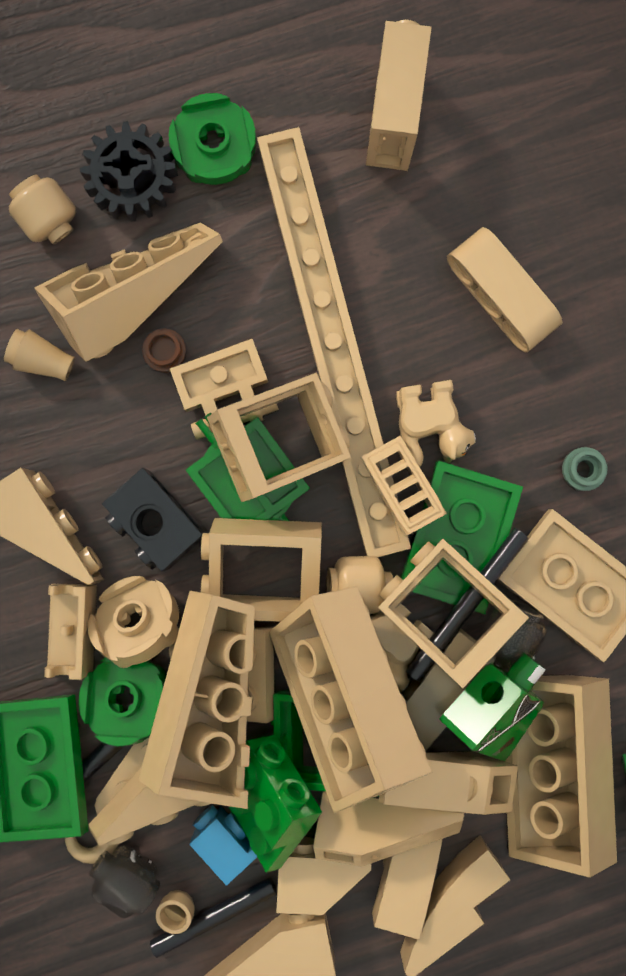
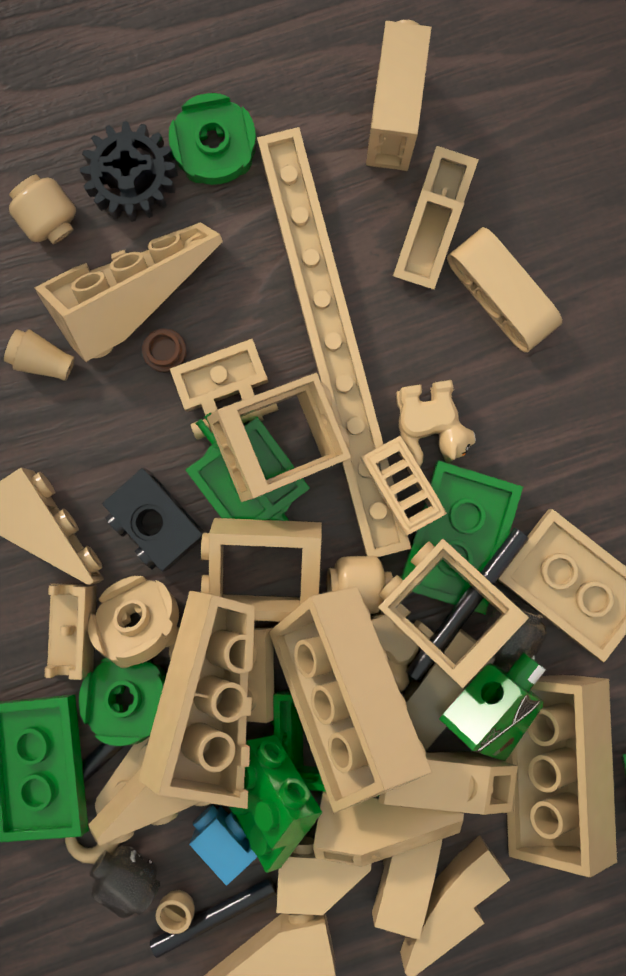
(435, 217): none -> tan slope
(597, 467): sand green plate -> none

